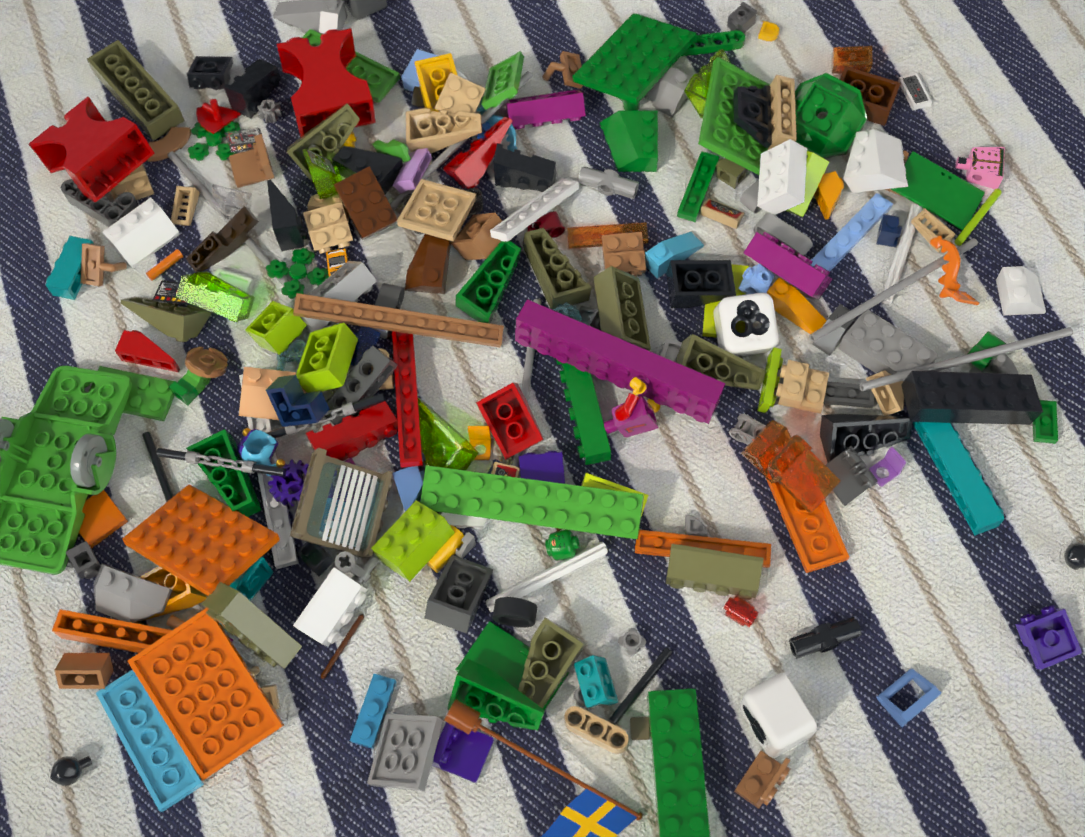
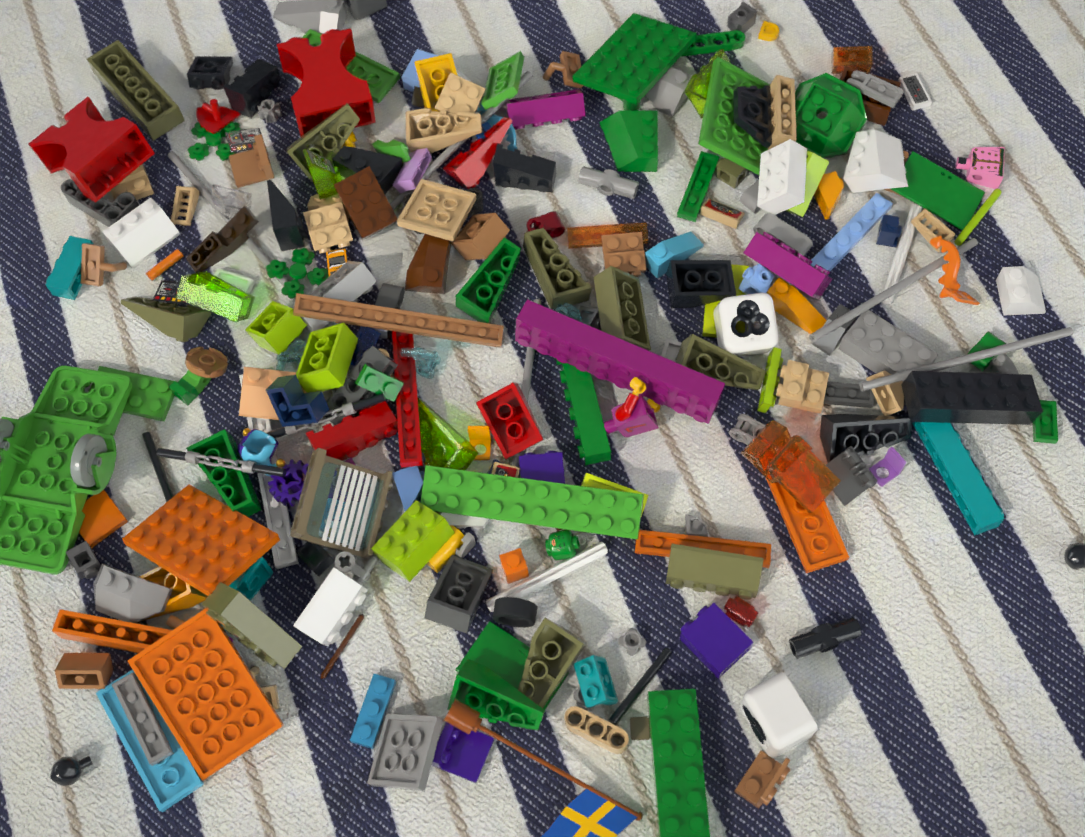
(140, 350): red slope -> none
(142, 719): none -> light grey tile
(172, 141): medium nougat tile -> none
(379, 382): none -> plate
(425, 359): none -> clear light blue piece
(514, 566): none -> orange brick
(534, 209): white plate -> none
(715, 639): none -> dark purple brick
(876, 88): none -> light grey hinge
(902, 718): medium blue tile -> none
(1048, 636): dark purple plate -> none

